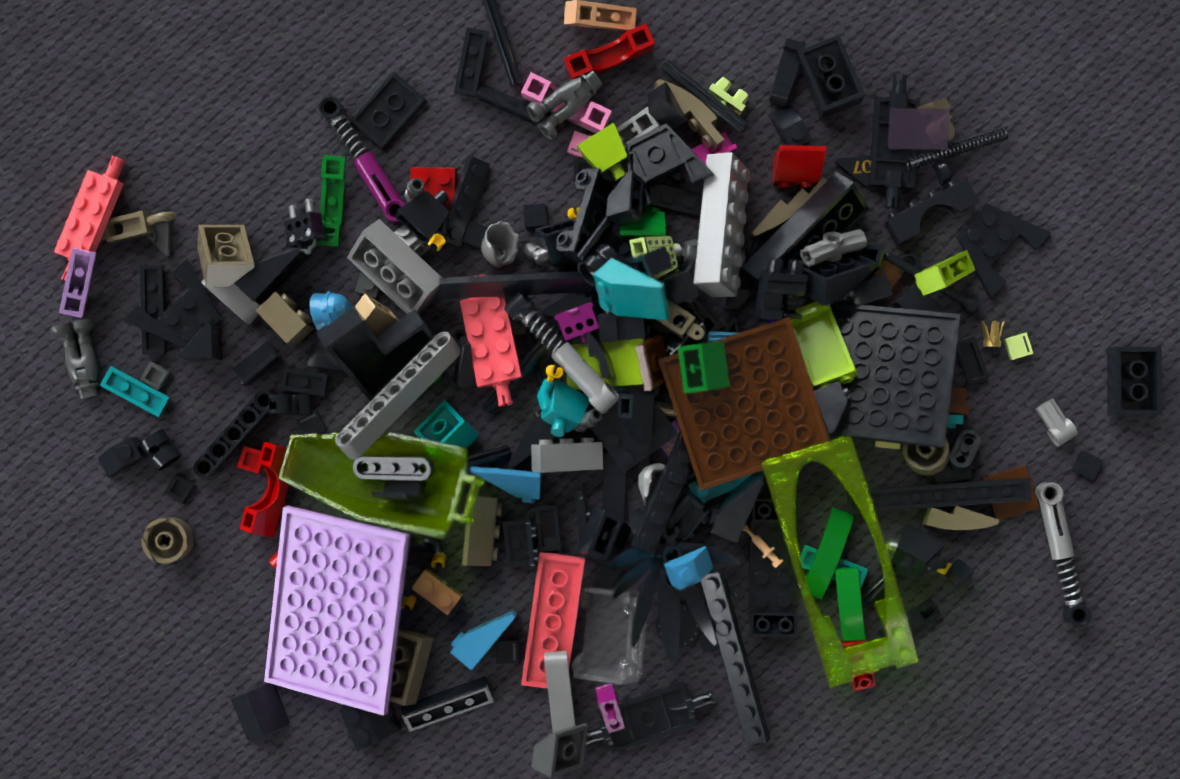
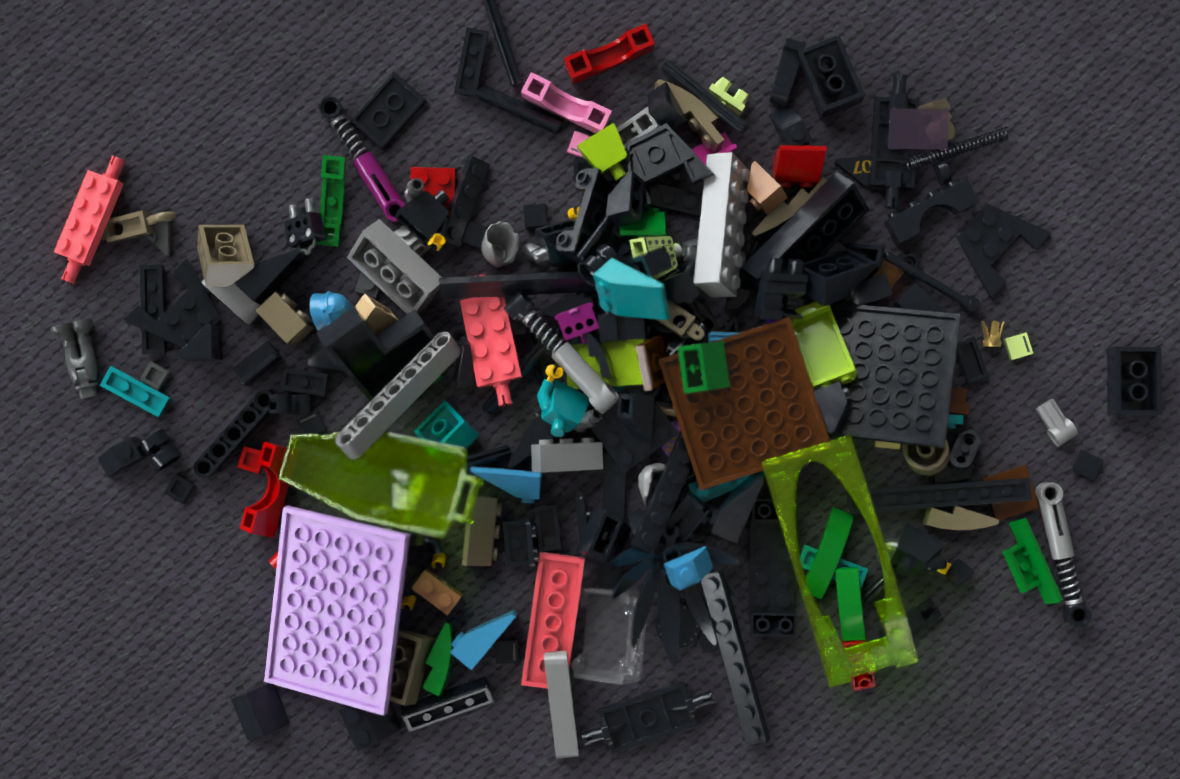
(77, 282): lavender slope -> none
(158, 531): dark tan brick -> none
(394, 467): plate -> none
(402, 491): black panel -> none
(440, 660): none -> green slope
(561, 751): dark grey slope -> none
(574, 94): dark grey piece -> none
(599, 15): light nougat slope -> none
(609, 705): magenta piece -> none
(763, 547): light nougat piece -> none
(764, 190): none -> medium nougat slope
(833, 247): light grey piece -> none
(944, 273): lime slope -> none
(1029, 564): none -> green bracket

